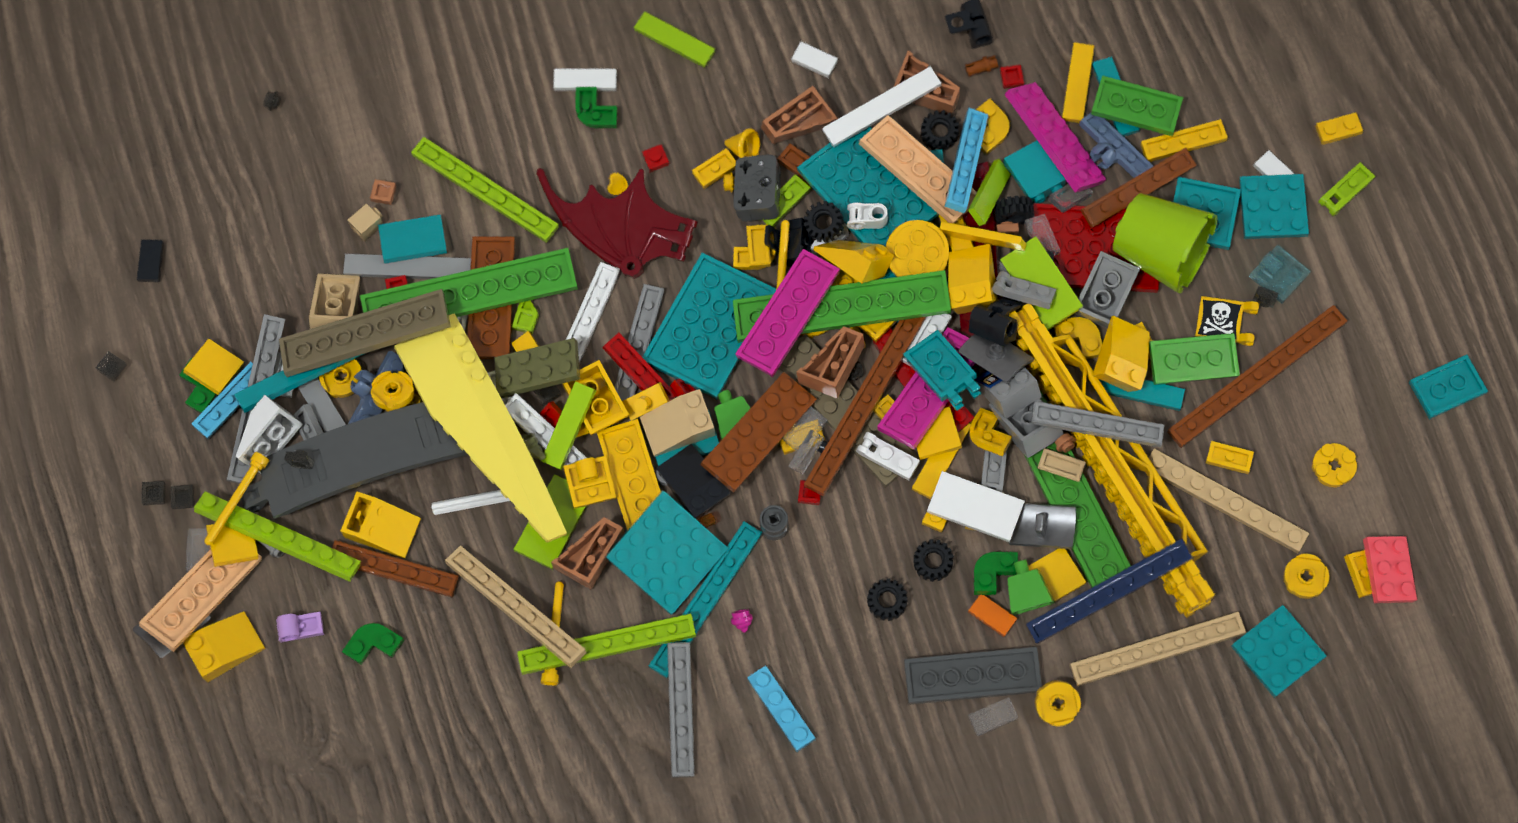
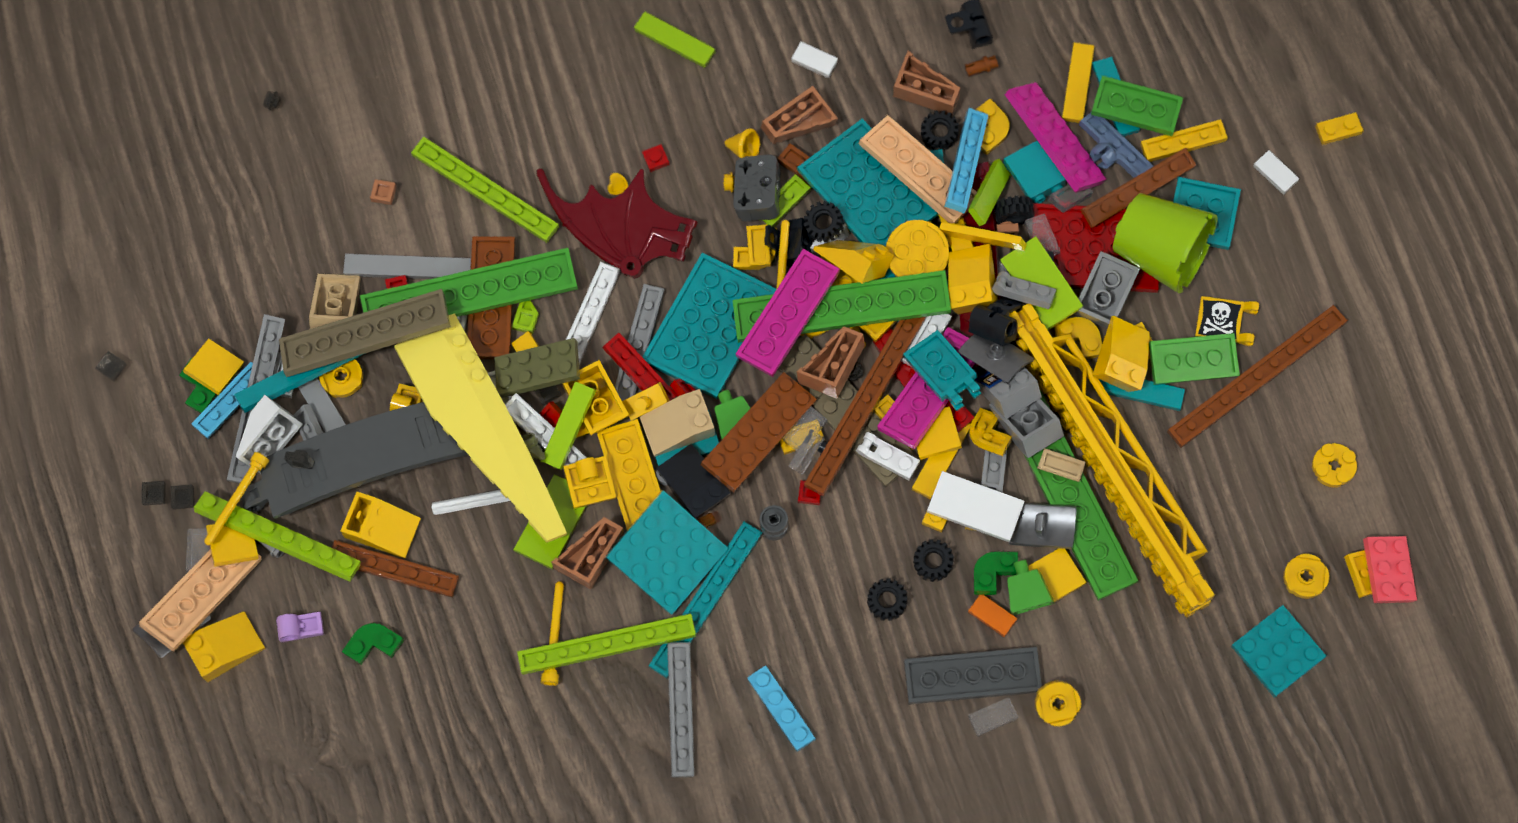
(150, 261): black tile -> none
(365, 221): tan brick -> none
(367, 407): sand blue plate -> none
(396, 400): yellow plate -> none
(412, 239): teal tile -> none
(515, 606): tan plate -> none
(571, 78): white tile -> none
(591, 114): green plate -> none
(714, 168): yellow plate -> none
(741, 619): dark pink plate -> none
(865, 216): white piece -> none
(881, 106): white tile -> none
(1011, 76): red tile -> none
(1065, 443): nougat plate -> none
(1097, 424): light grey tile -> none
(1109, 591): dark blue plate -> none
(1157, 649): tan plate -> none
(1228, 502): tan plate -> none
(1229, 457): yellow plate -> none
(1265, 297): clear smoke plate -> none
(1273, 206): teal plate -> none
(1279, 273): clear light blue plate -> none
(1347, 188): lime plate -> none
(1448, 386): teal tile -> none

